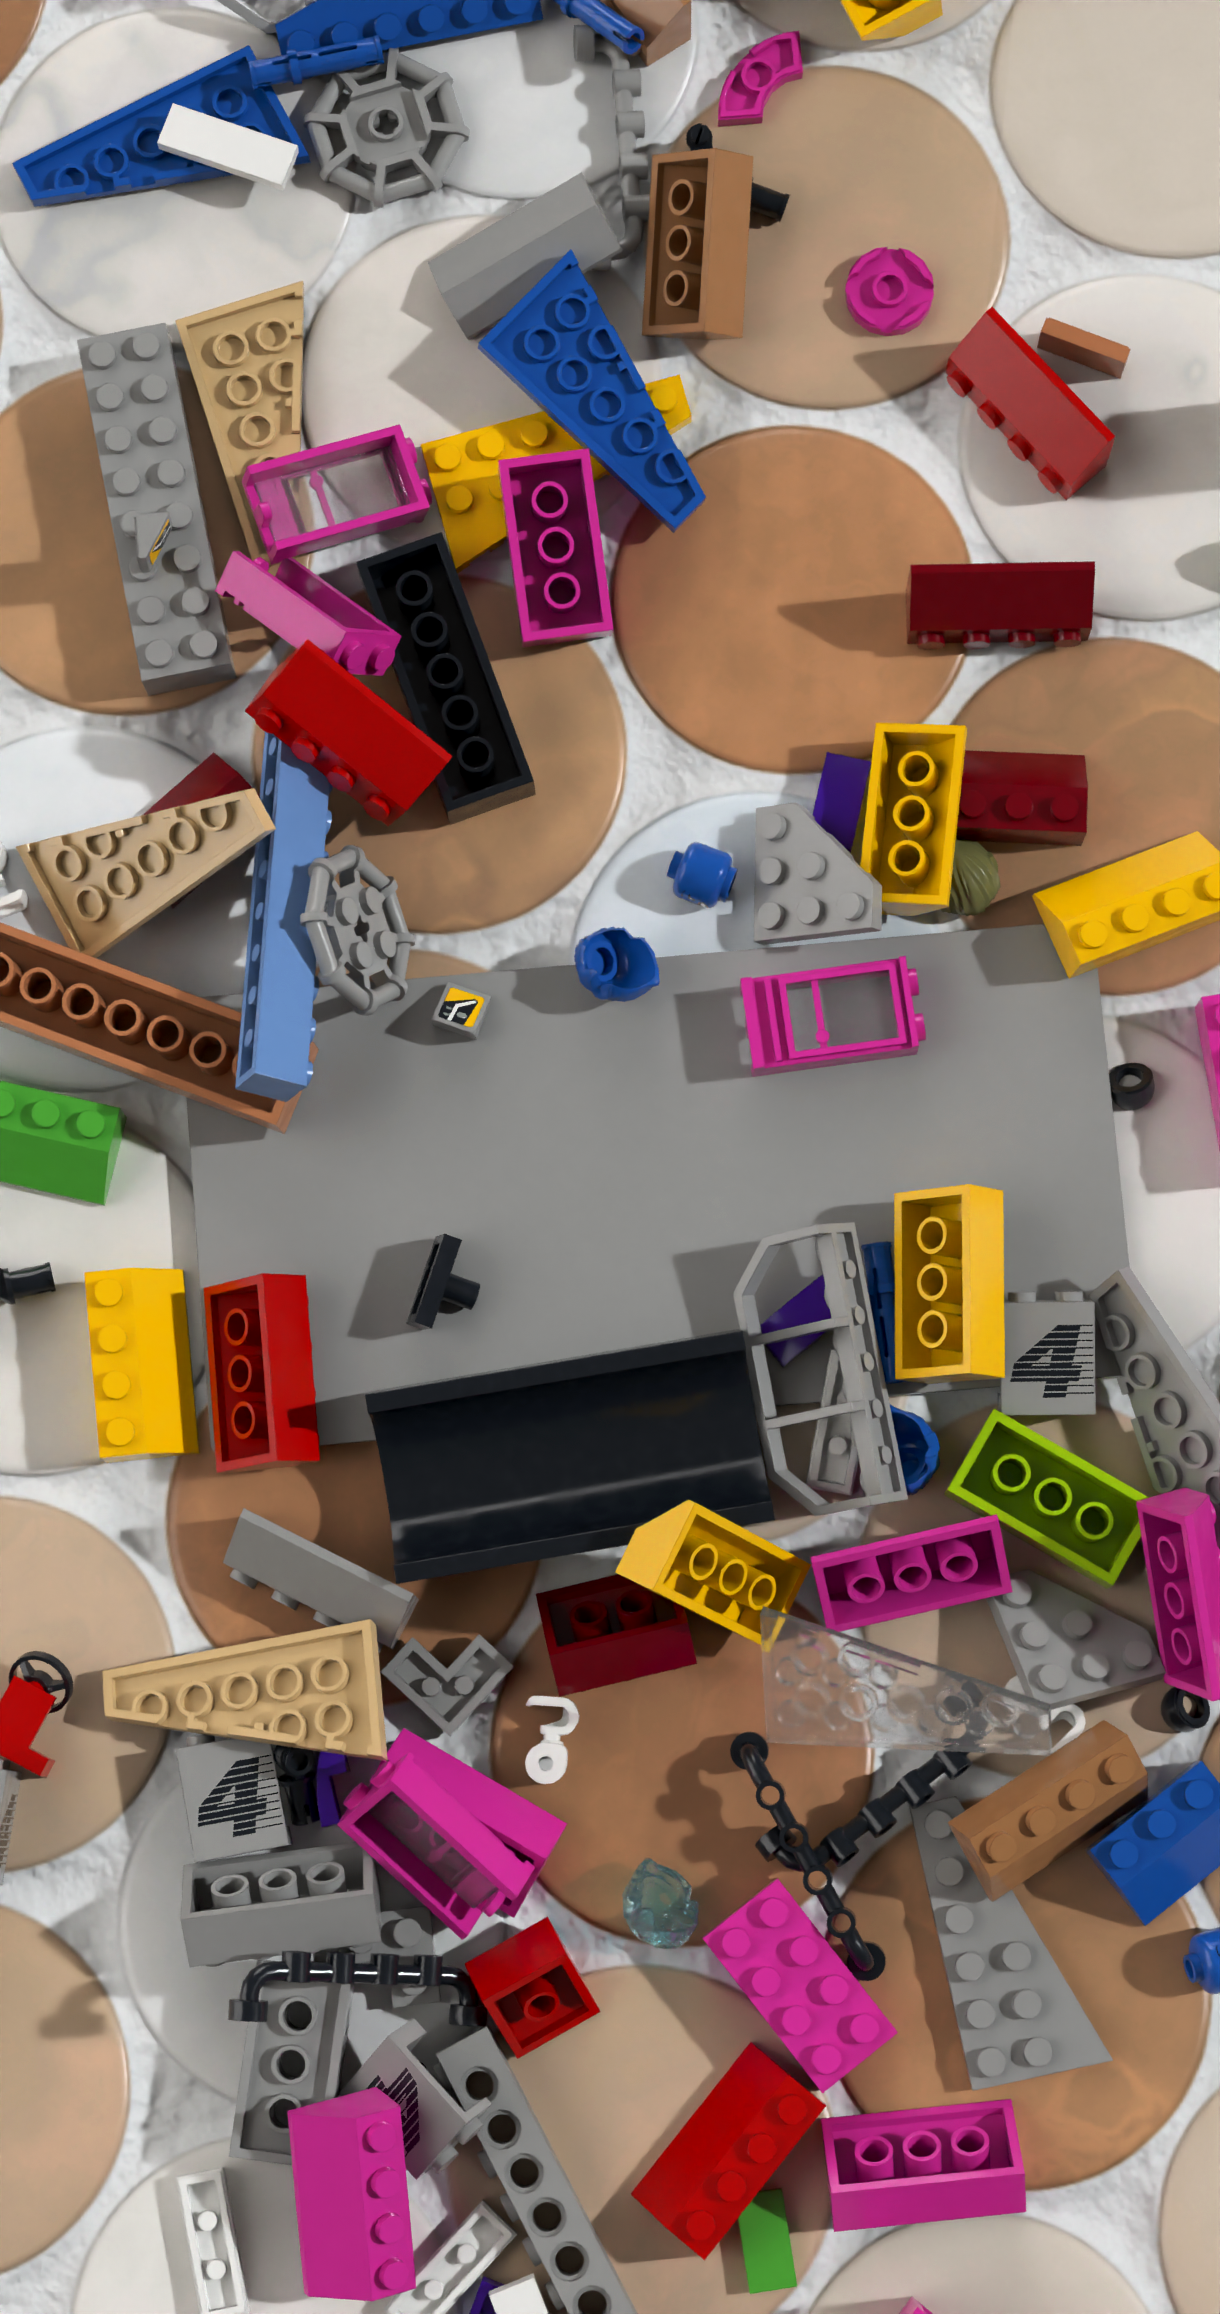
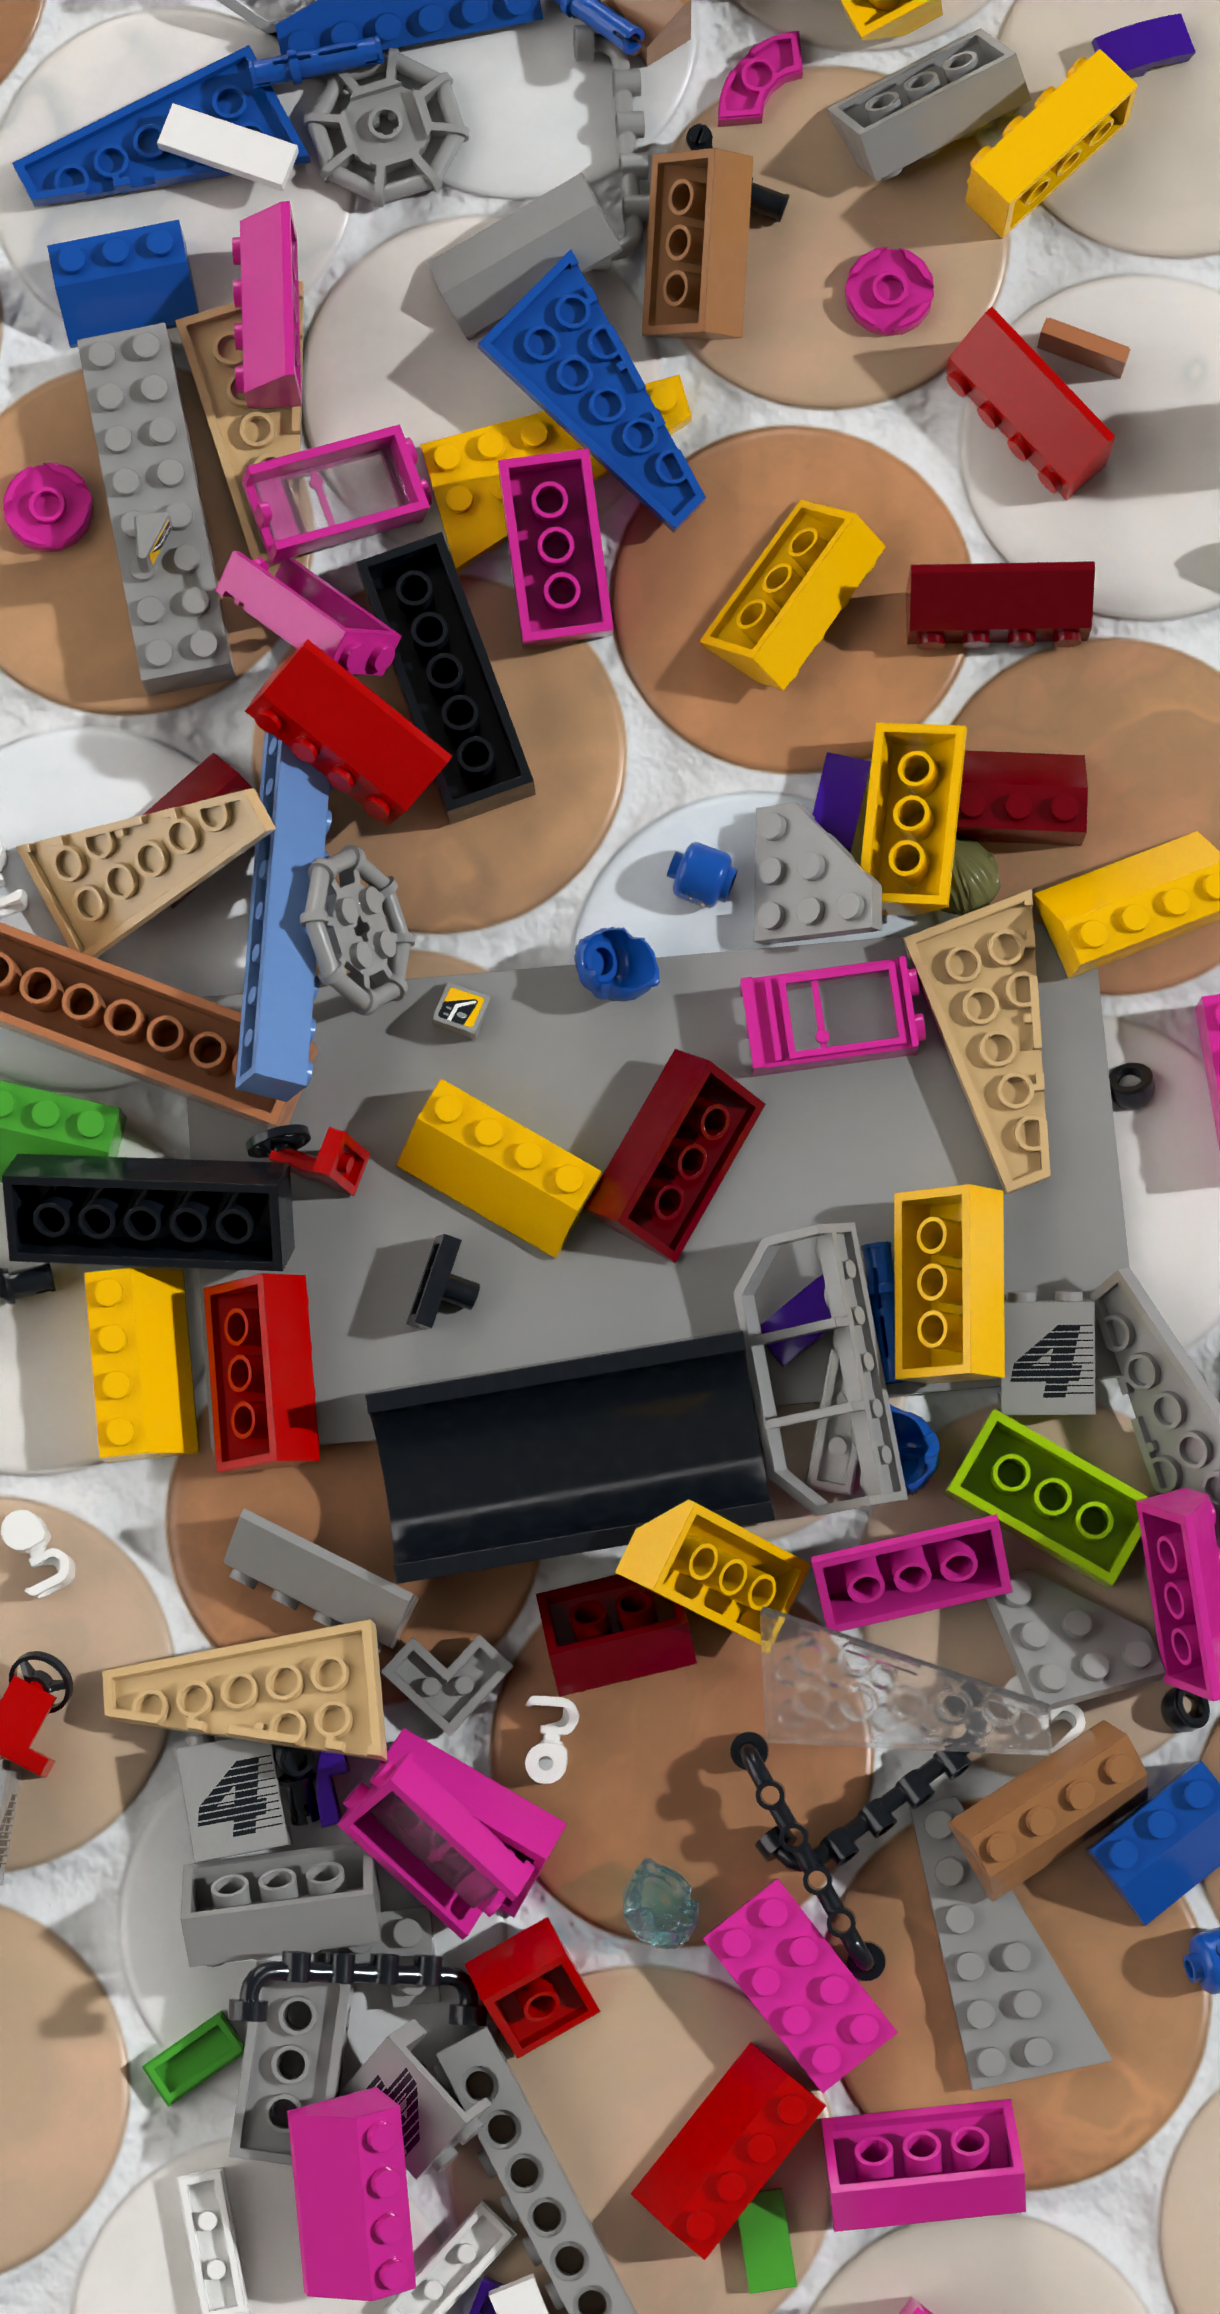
(30, 1535): none -> white leg
(48, 507): none -> dark pink tile
(123, 280): none -> blue slope
(149, 1212): none -> black brick
(194, 2058): none -> bright green tile
(269, 309): none -> dark pink slope
(337, 1164): none -> red piece
(498, 1168): none -> yellow slope
(675, 1155): none -> dark red slope
(793, 593): none -> yellow slope
(930, 104): none -> light grey slope
(987, 1010): none -> tan wing
(1049, 142): none -> yellow brick
(1147, 44): none -> dark purple slope

